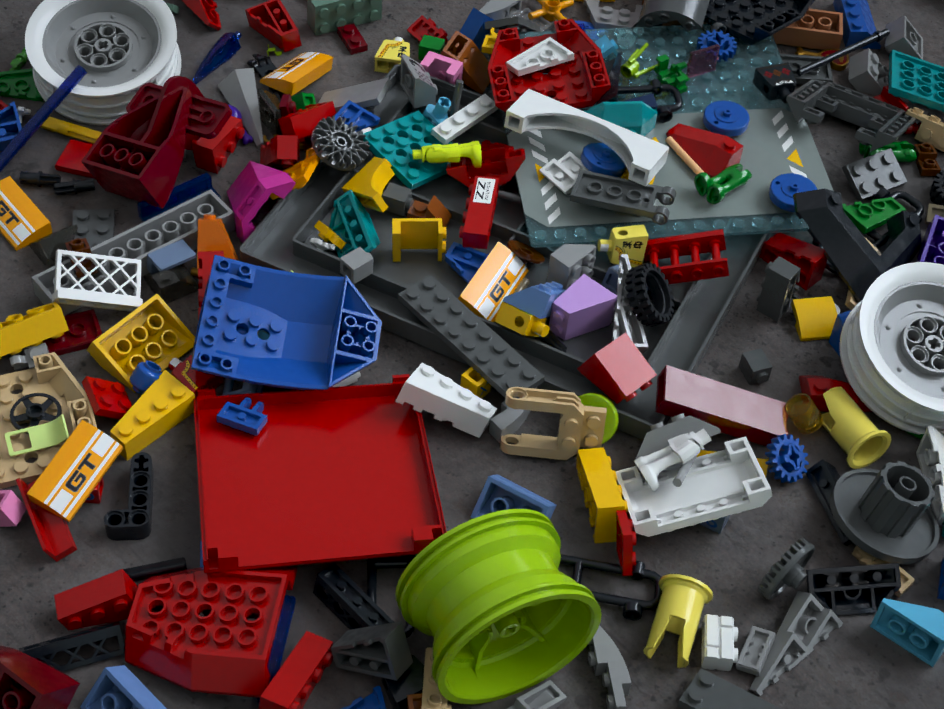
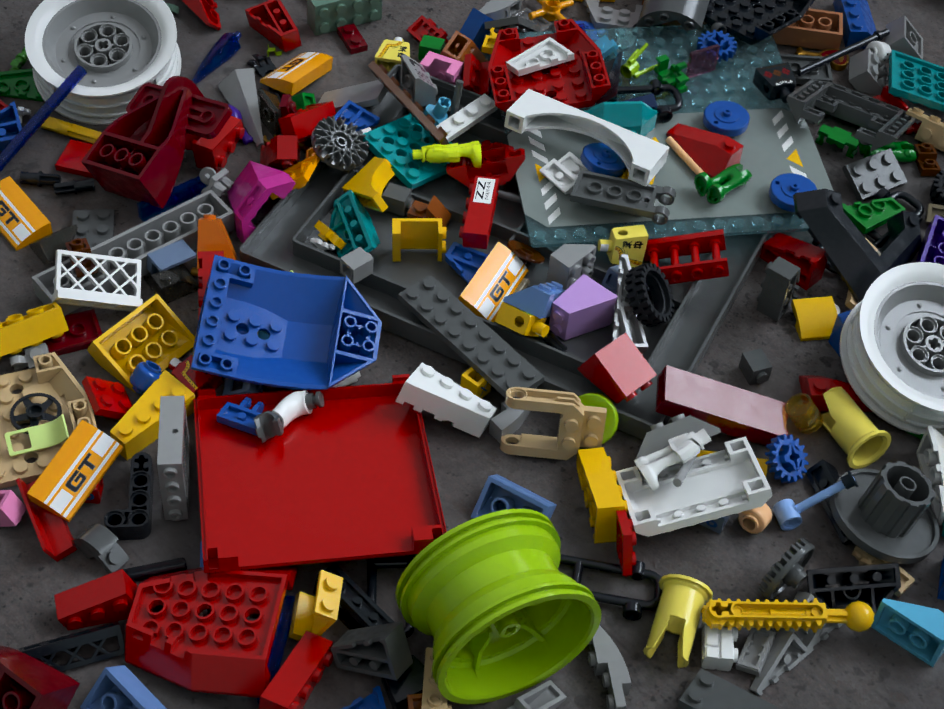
(101, 543): none -> dark grey brick
(174, 458): none -> light grey piece
(217, 182): none -> light grey hips
(291, 407): none -> piece
(318, 611): none -> yellow panel
(404, 97): none -> reddish brown plate
(476, 75): none -> red bracket
(756, 519): none -> light nougat head
(785, 615): none -> yellow gear
(789, 514): none -> light blue piece
(839, 137): none -> green piece
(881, 49): none -> white head

